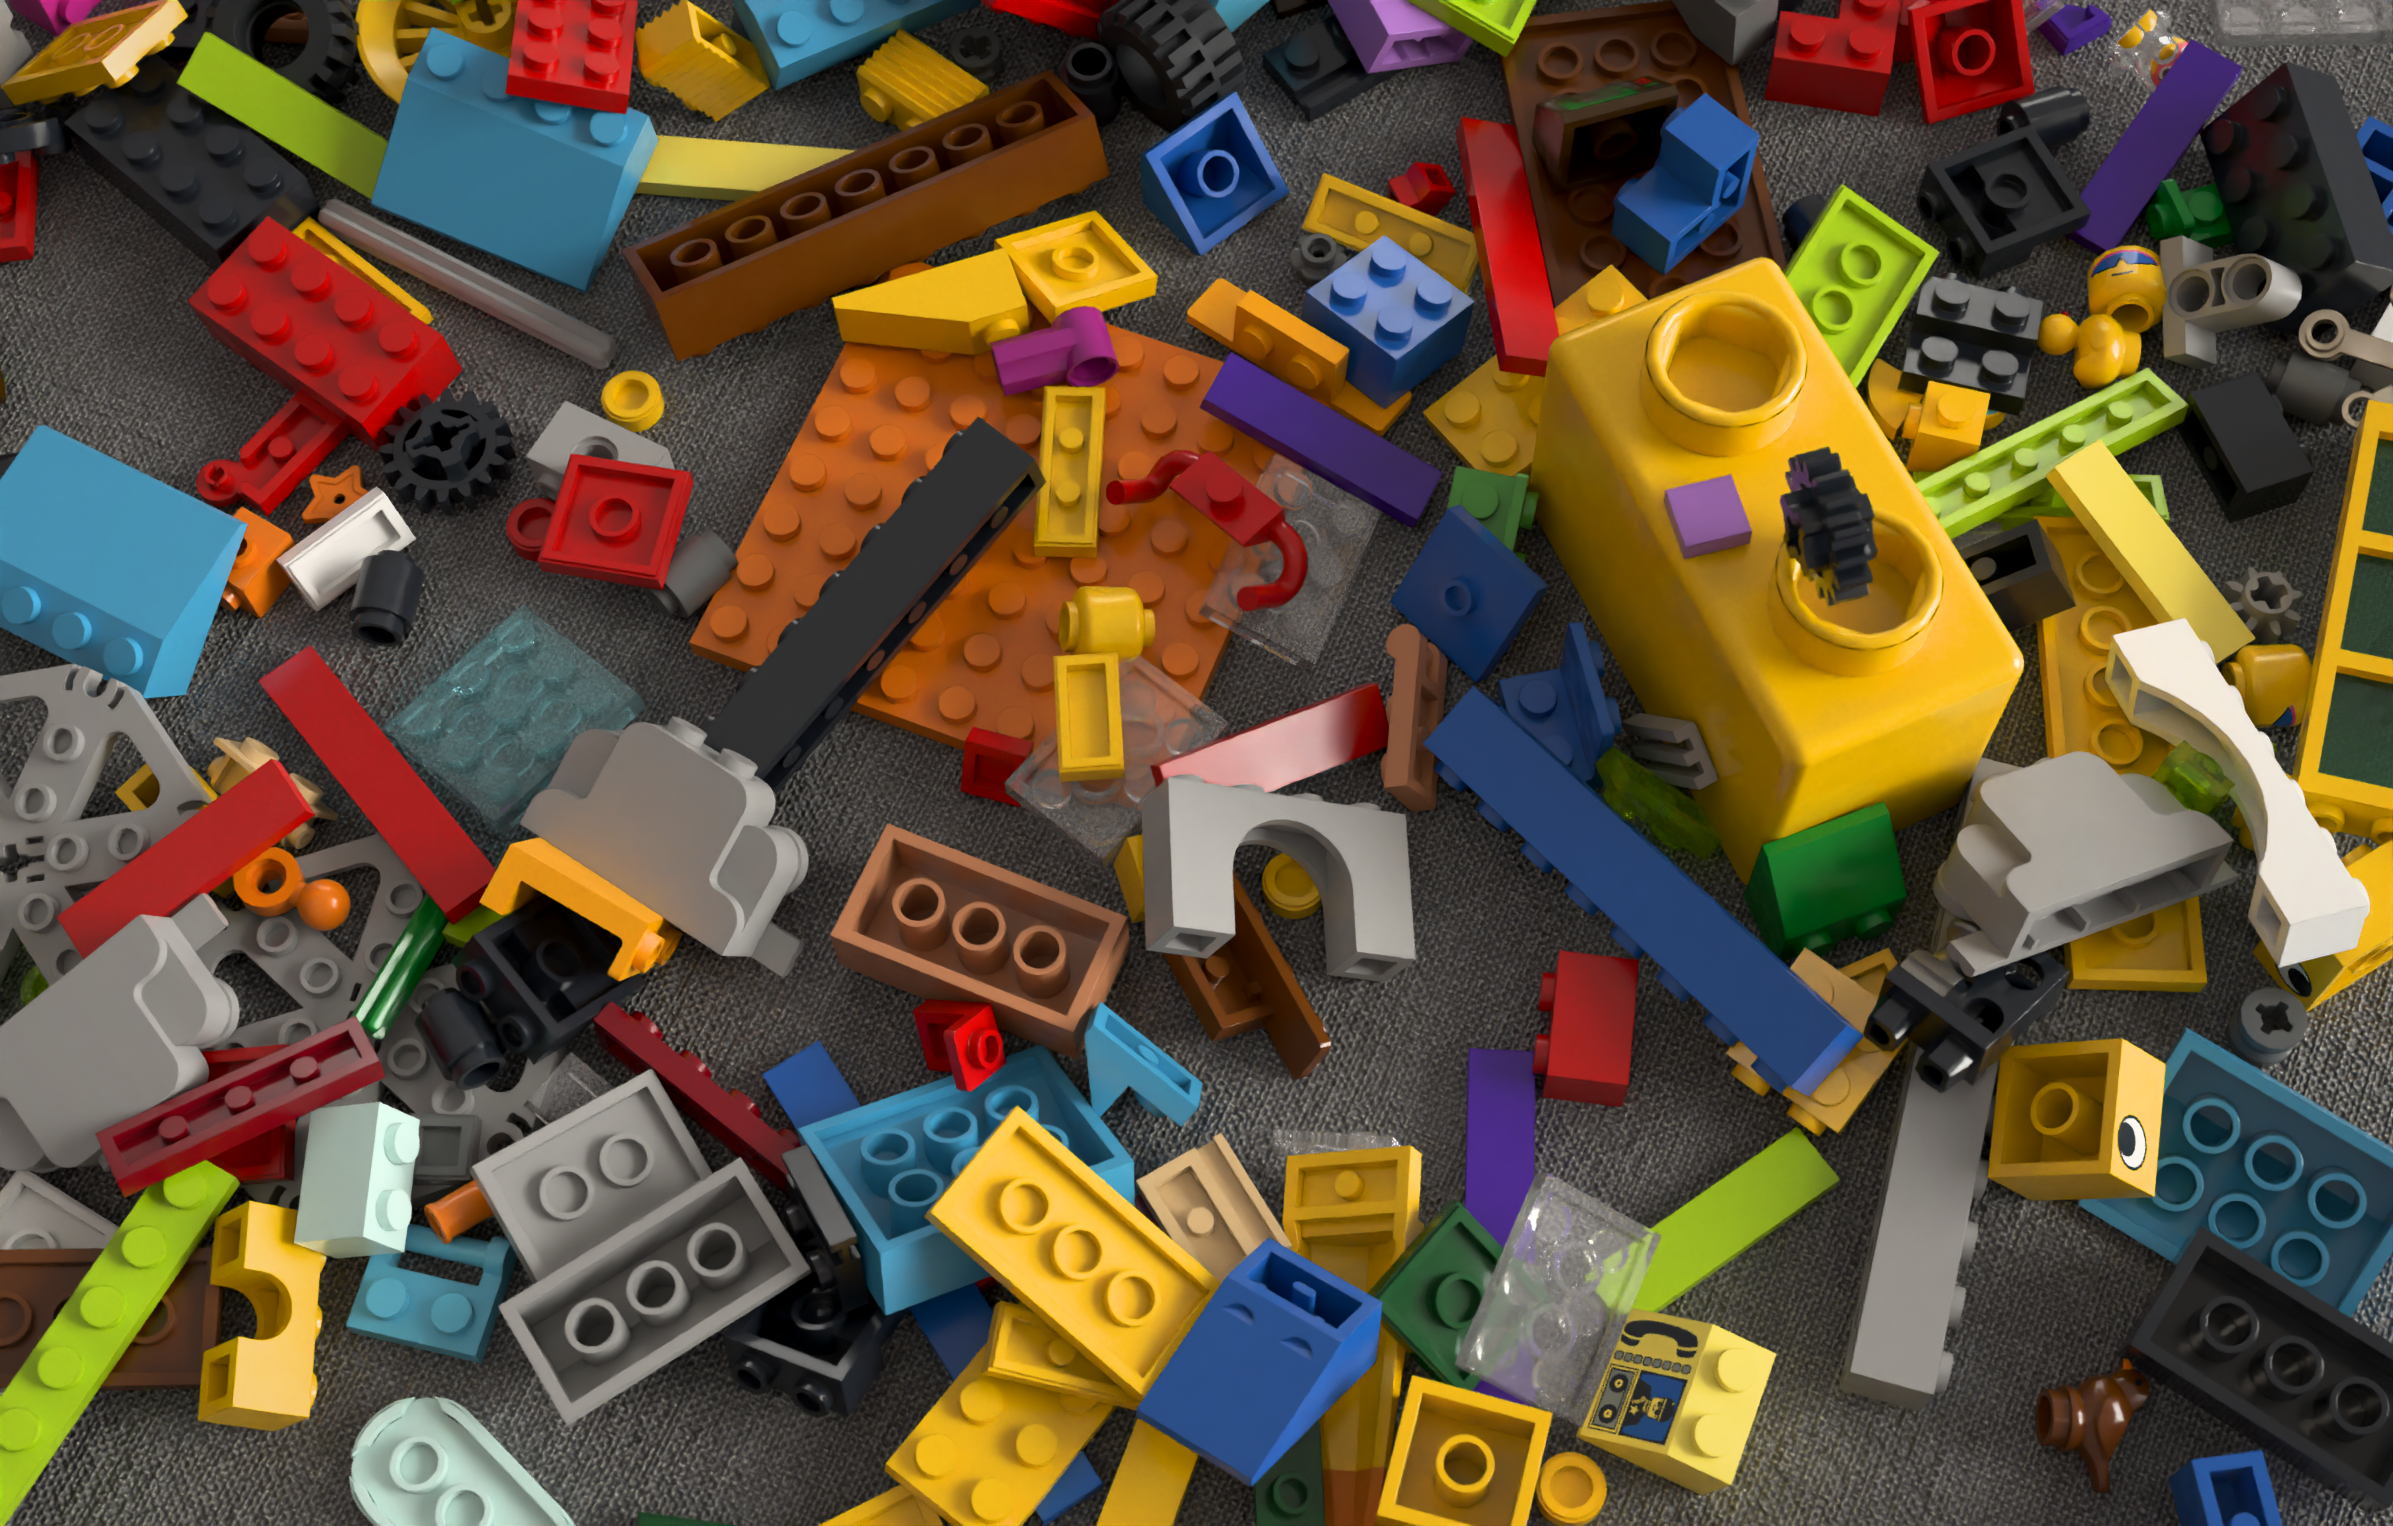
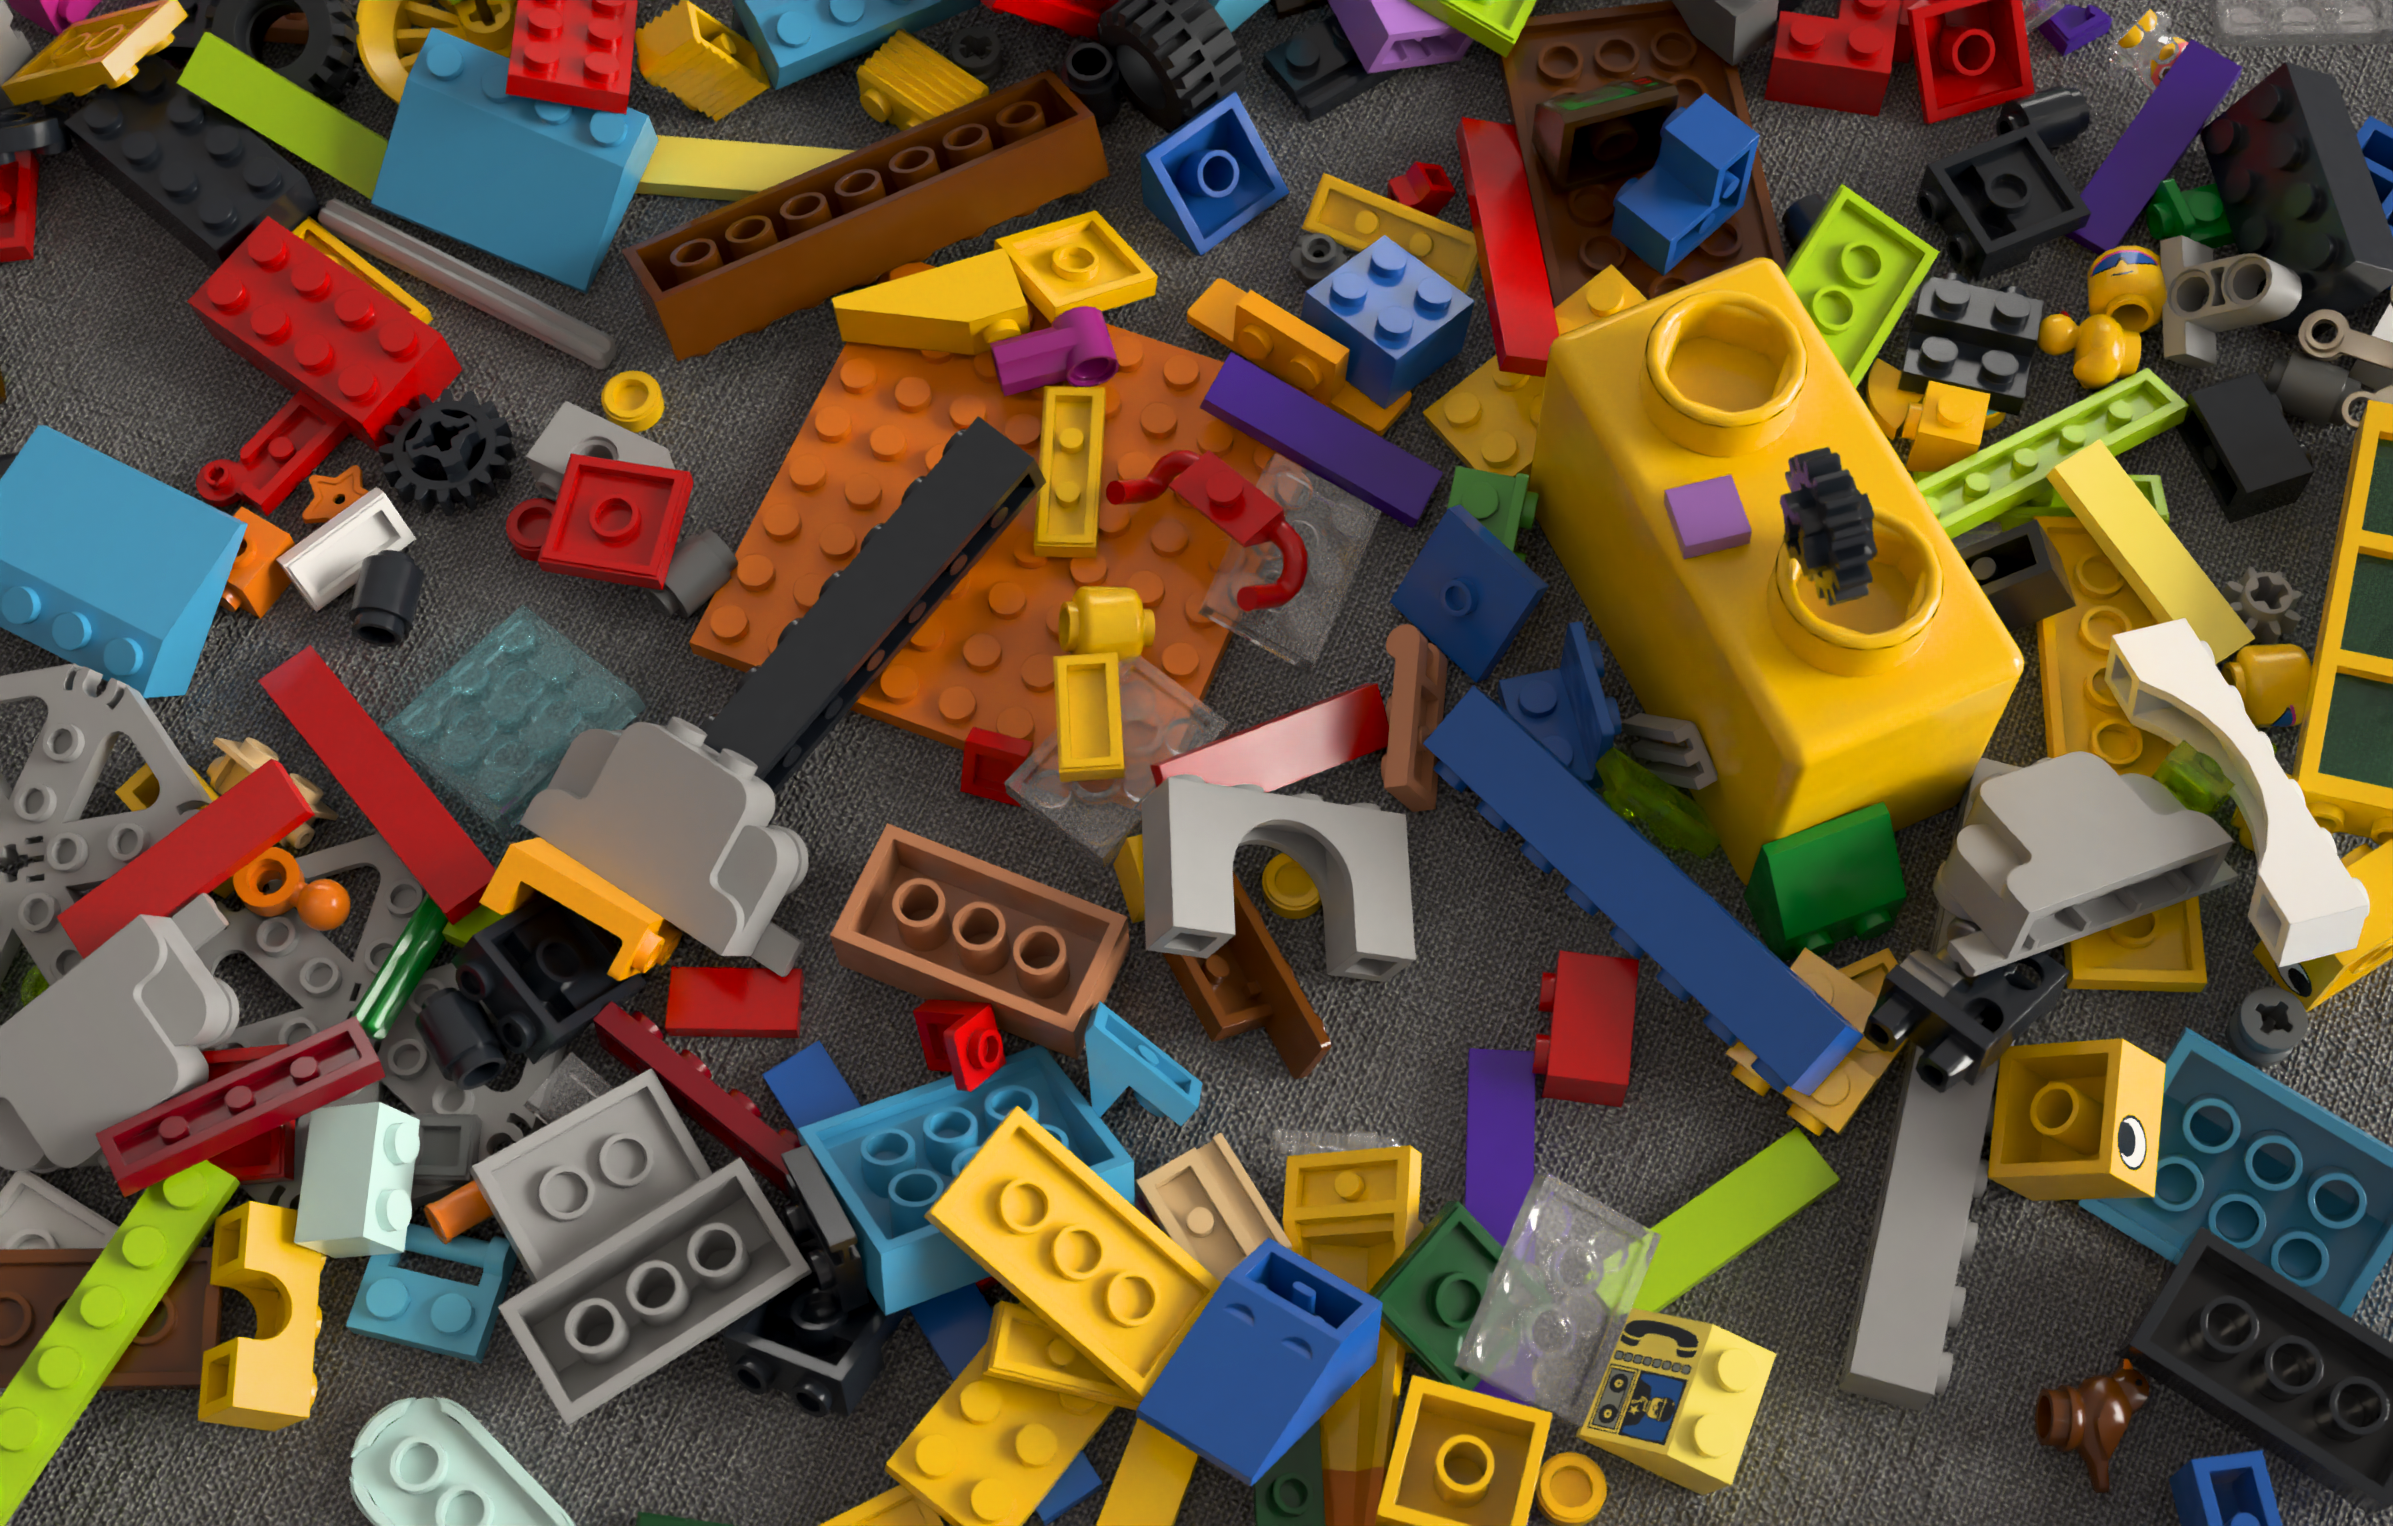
(734, 1002): none -> red tile

